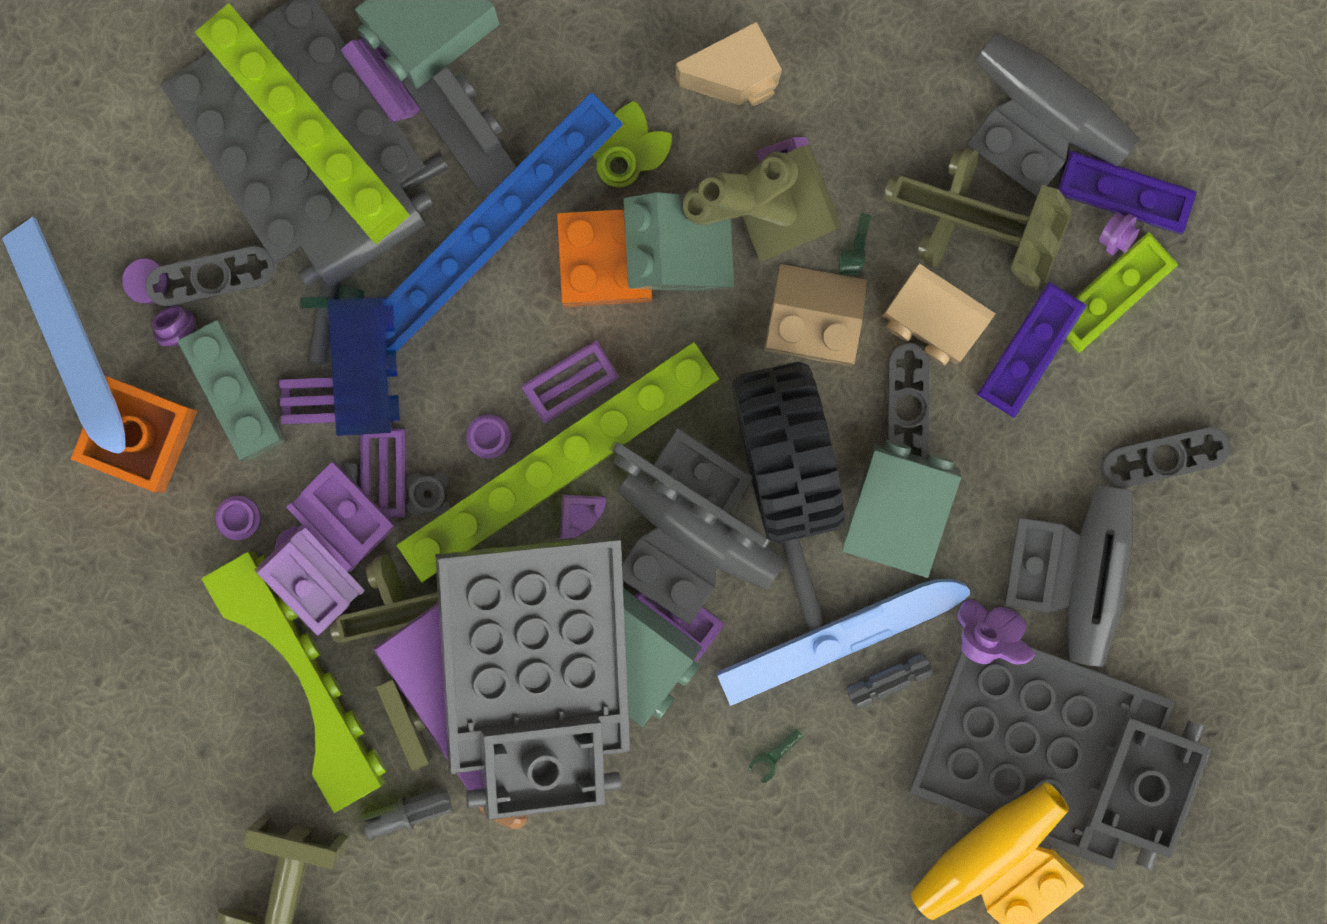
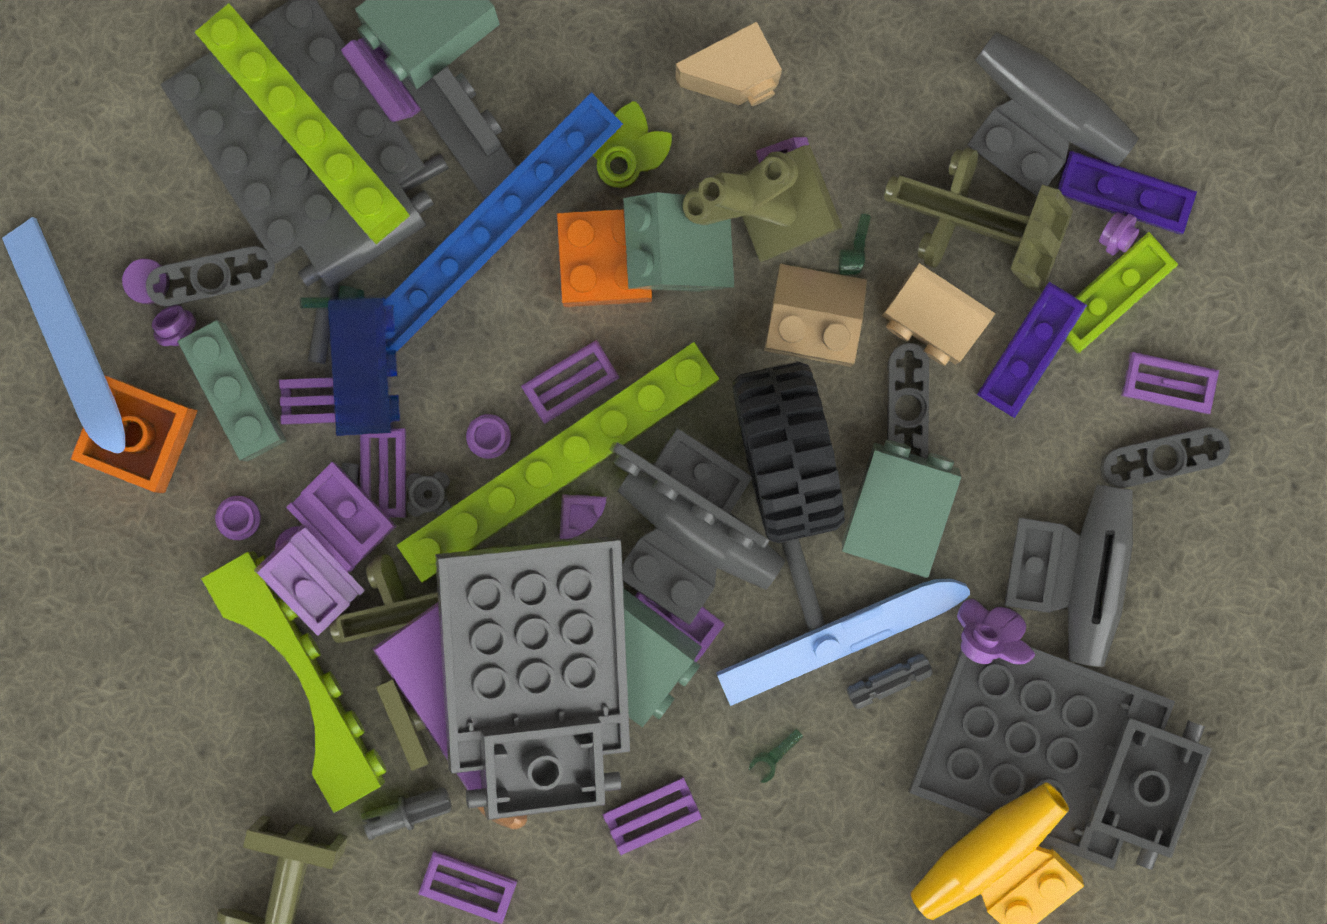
(473, 870): none -> medium lavender tile
(618, 831): none -> medium lavender tile
(1132, 375): none -> medium lavender tile

